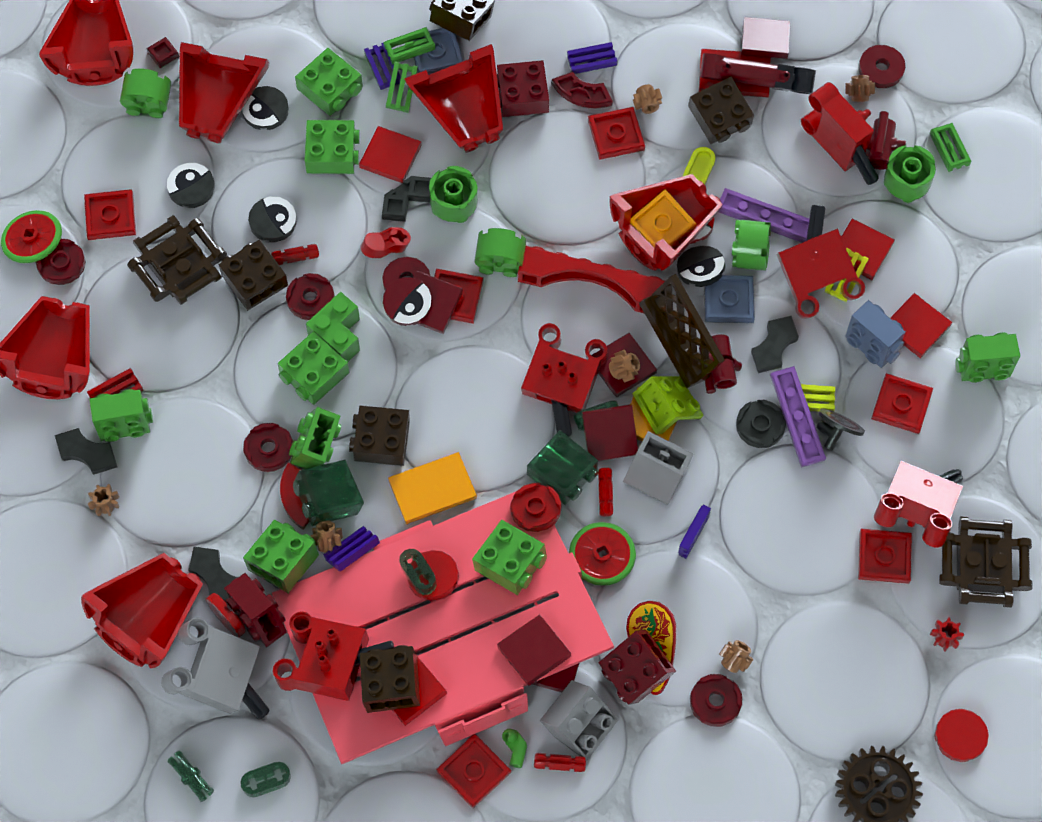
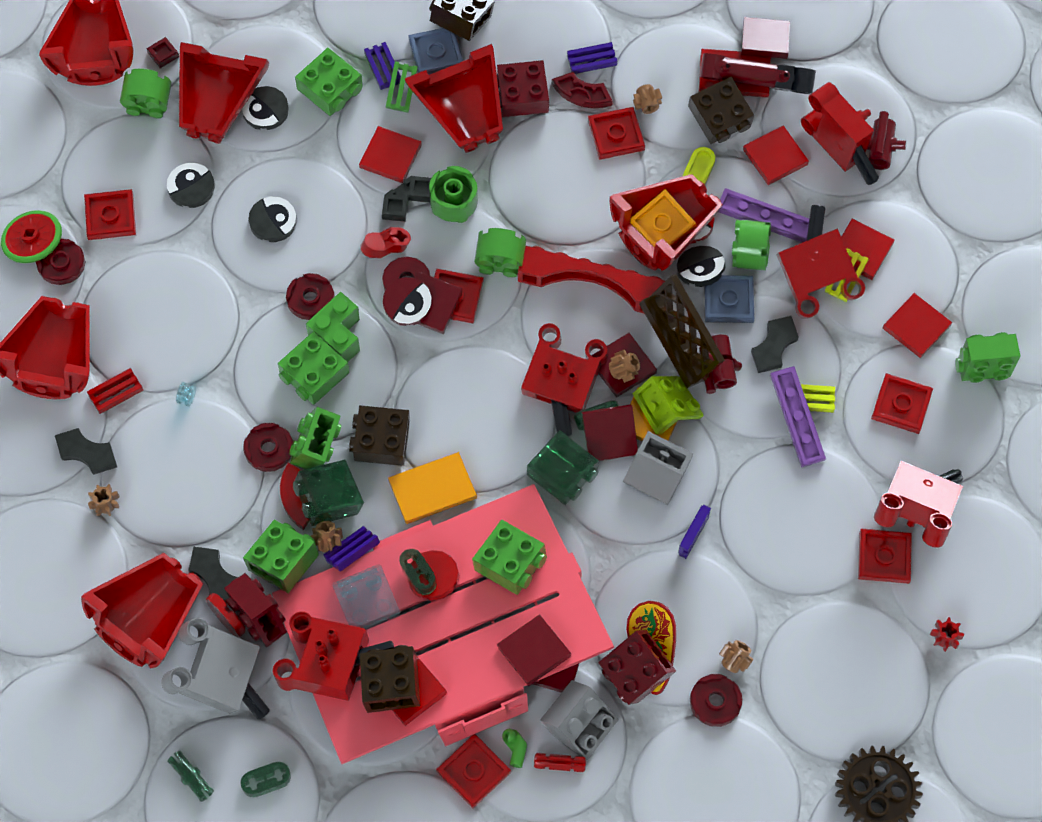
(121, 415): bright green brick -> none
(177, 260): dark brown brick -> none
(186, 394): none -> clear light blue bush
(253, 274): dark brown brick -> none
(296, 254): red axle -> none
(331, 146): bright green brick -> none
(366, 597): none -> clear light blue bracket
(411, 48): bright green tile -> none
(535, 507): red tile -> none
(605, 492): red axle -> none
(619, 551): red wheel -> none
(760, 424): pearl dark grey tile -> none
(775, 155): none -> red tile
(840, 424): shield -> none
(860, 88): medium nougat gear -> none
(875, 334): sand blue brick -> none
(886, 55): dark red tile -> none
(909, 173): bright green brick -> none
(942, 150): bright green tile -> none
(961, 735): red tile -> none
(986, 562): dark brown brick -> none

